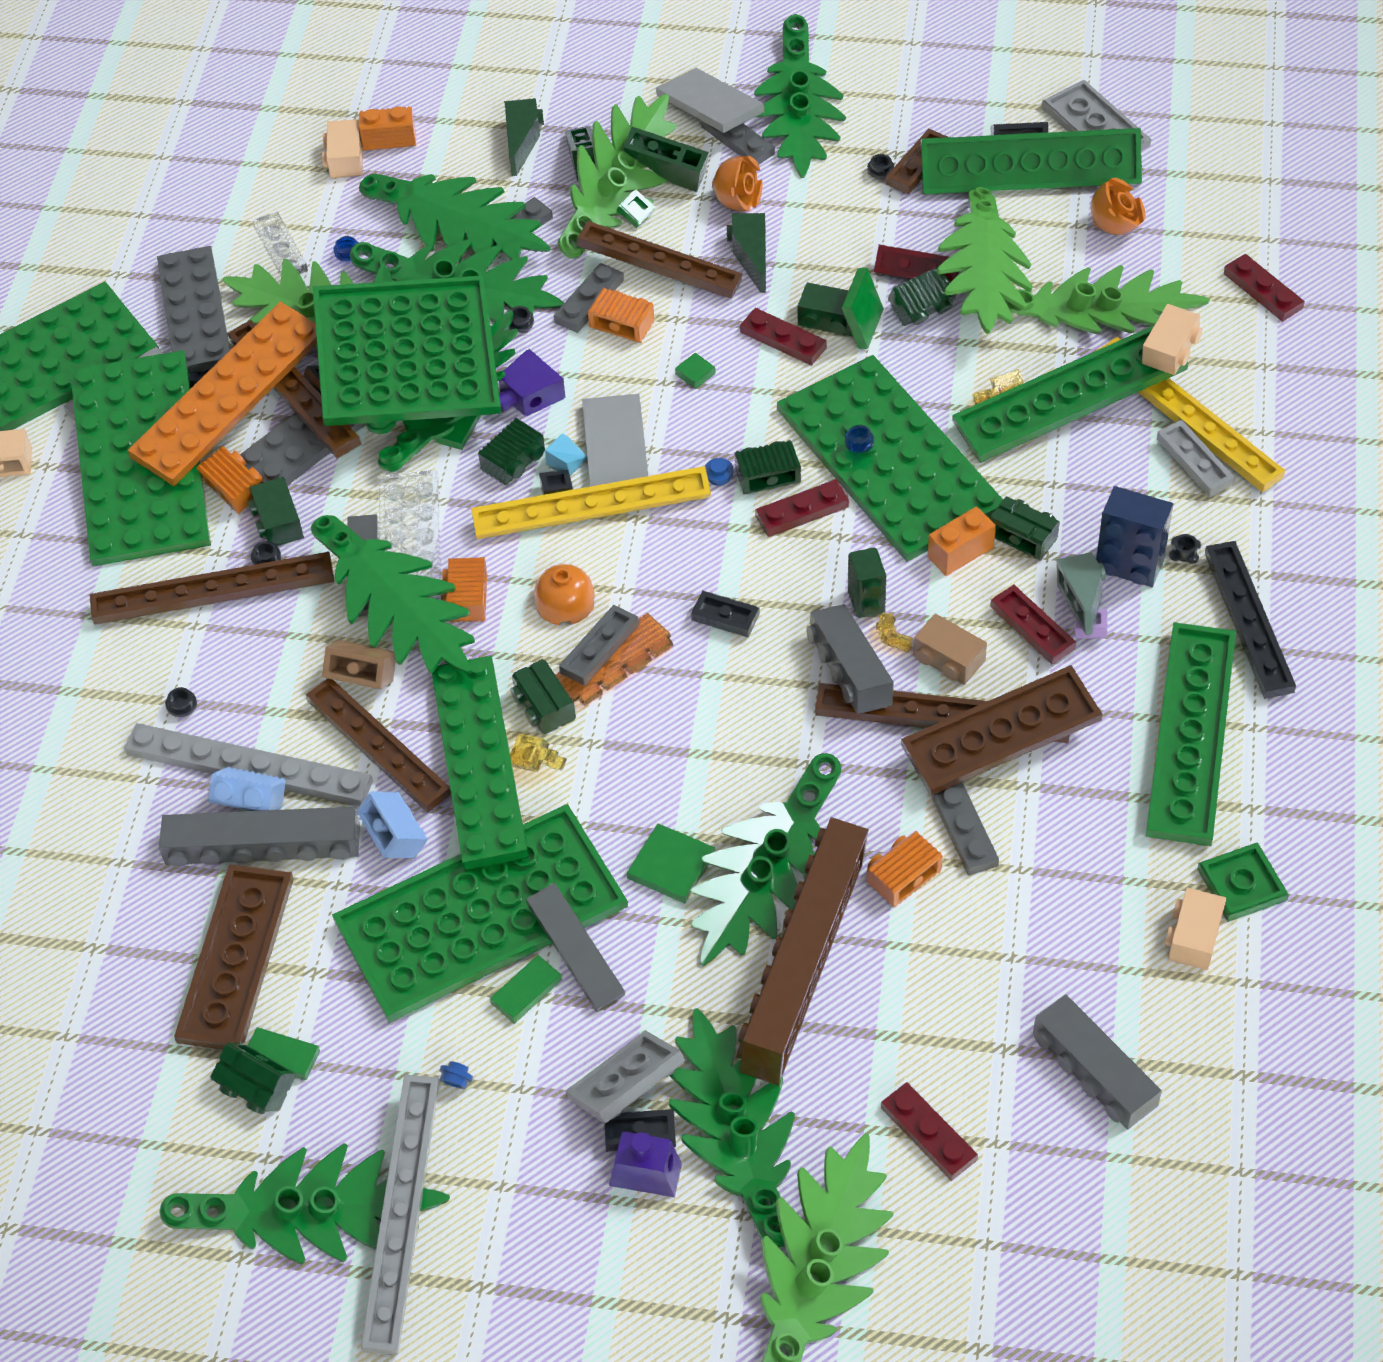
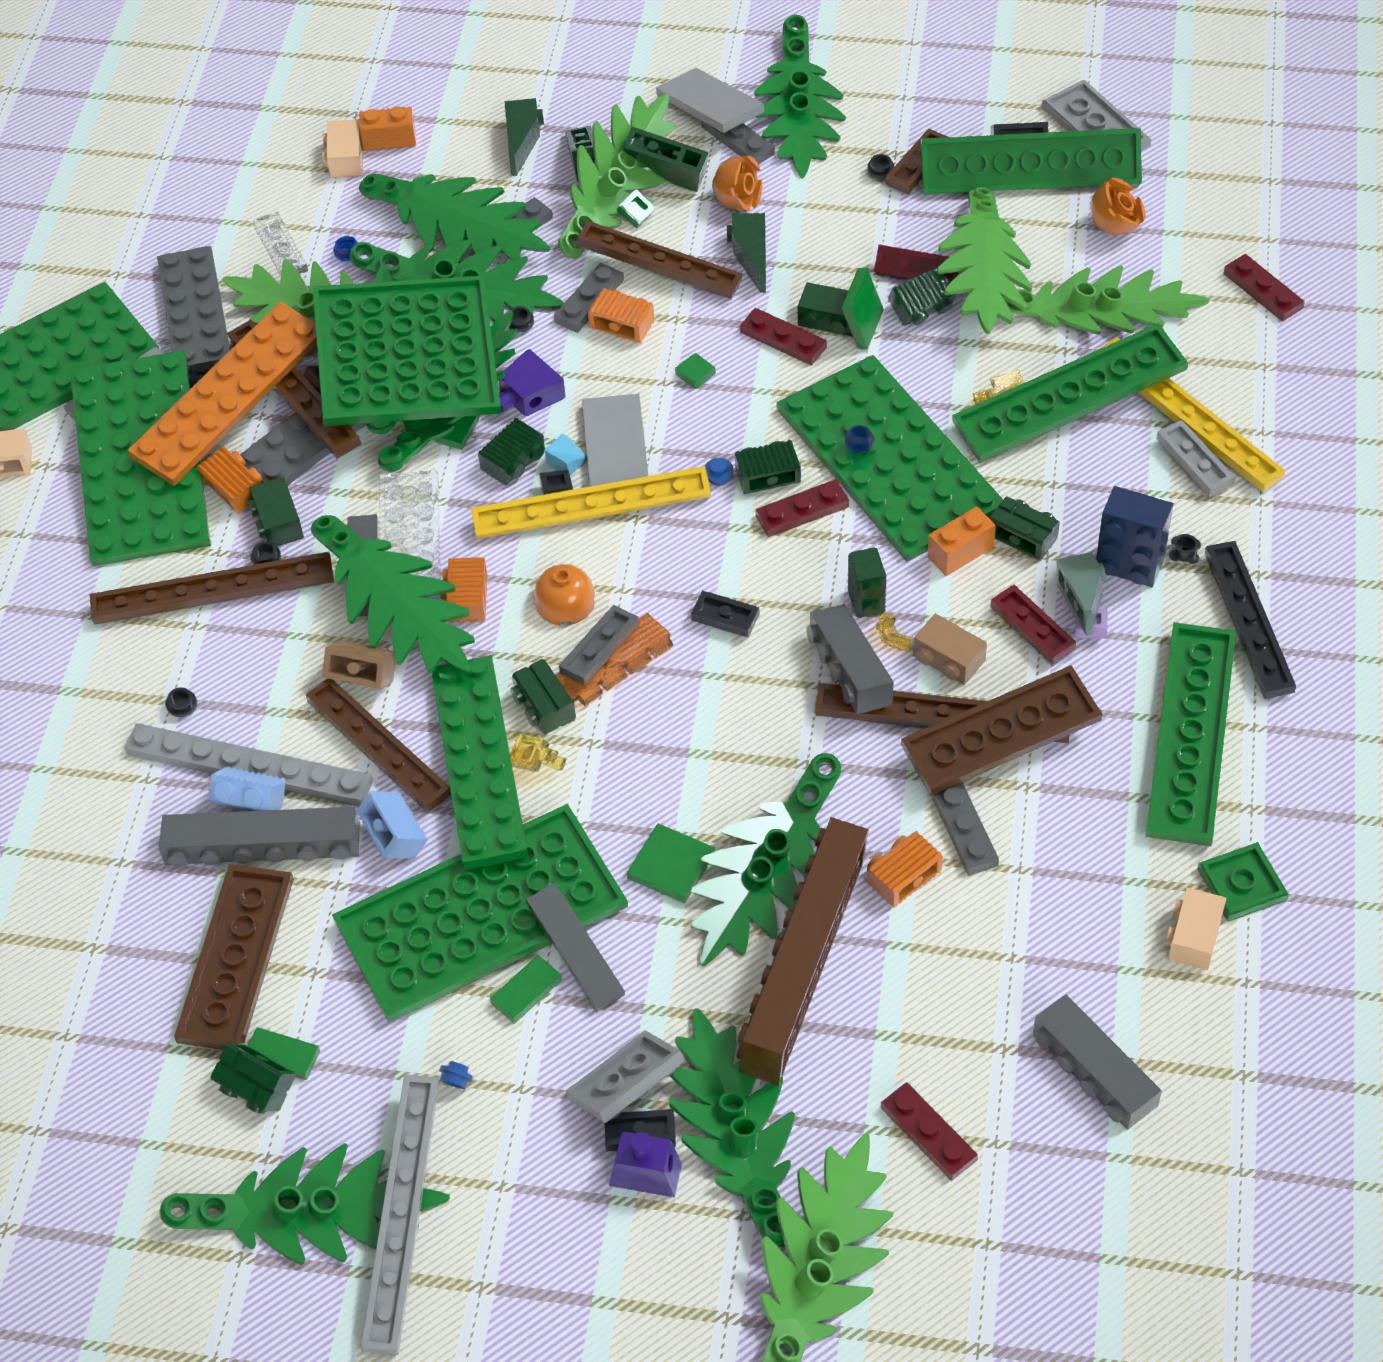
(1171, 339): light nougat brick -> none

